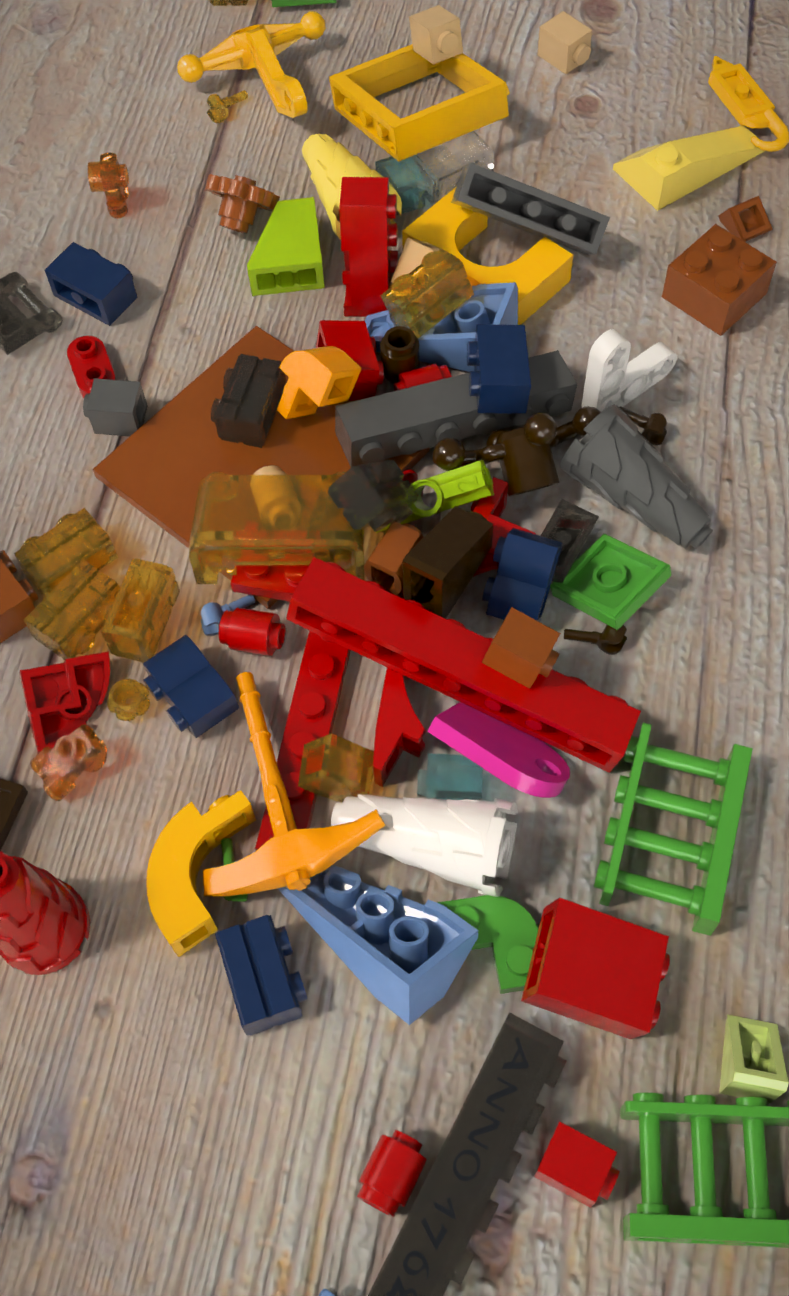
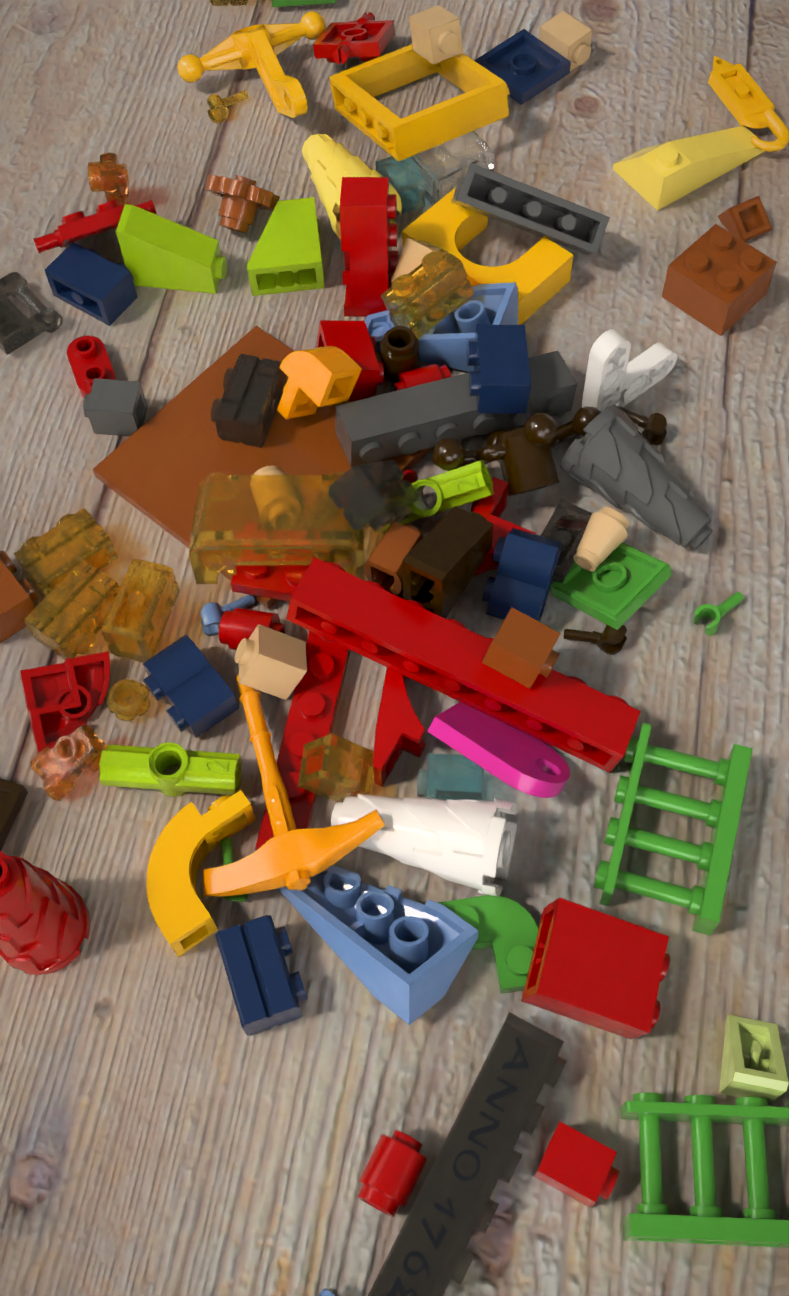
(77, 226): none -> red plate
(144, 768): none -> lime piece
(168, 253): none -> lime slope
(271, 661): none -> tan brick
(358, 38): none -> red plate
(525, 65): none -> dark blue plate
(601, 537): none -> tan cone
(716, 612): none -> bright green hand

